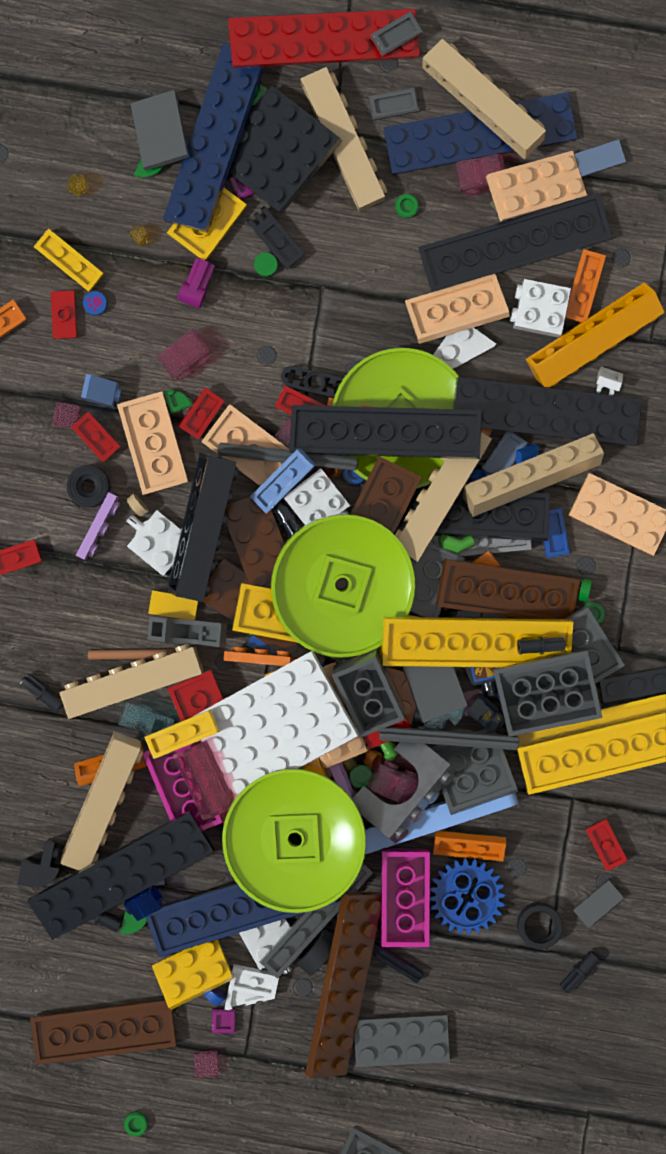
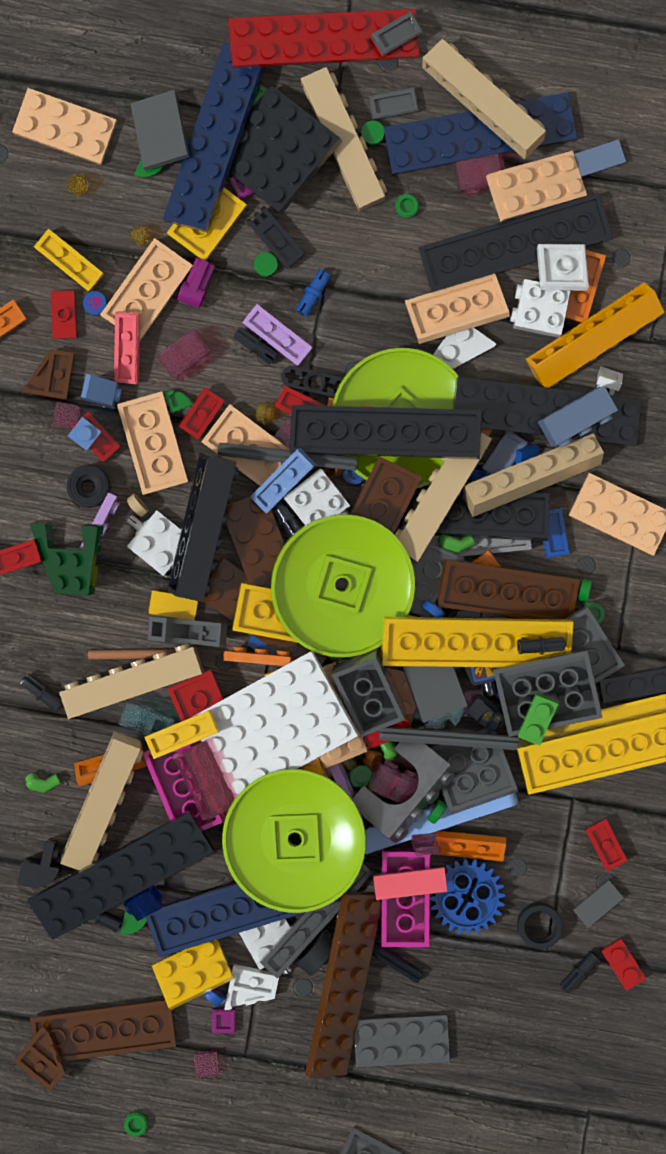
(40, 785): none -> bright green arm
(42, 1059): none -> reddish brown wing
(52, 376): none -> reddish brown wing
(64, 126): none -> light nougat plate
(69, 568): none -> dark green wing
(84, 433): none -> medium blue brick
(127, 347): none -> coral tile
(149, 285): none -> light nougat plate
(255, 345): none -> black axle
(264, 412): none -> clear yellow plate
(277, 335): none -> lavender plate
(313, 293): none -> blue pin
(372, 133): none -> green tile
(410, 883): none -> coral tile
(425, 844): none -> clear pink tile
(433, 609): none -> blue tile
(436, 812): none -> green tile
(538, 719): none -> bright green plate
(562, 267): none -> white tile
(578, 417): none -> sand blue brick
(623, 964): none -> red plate

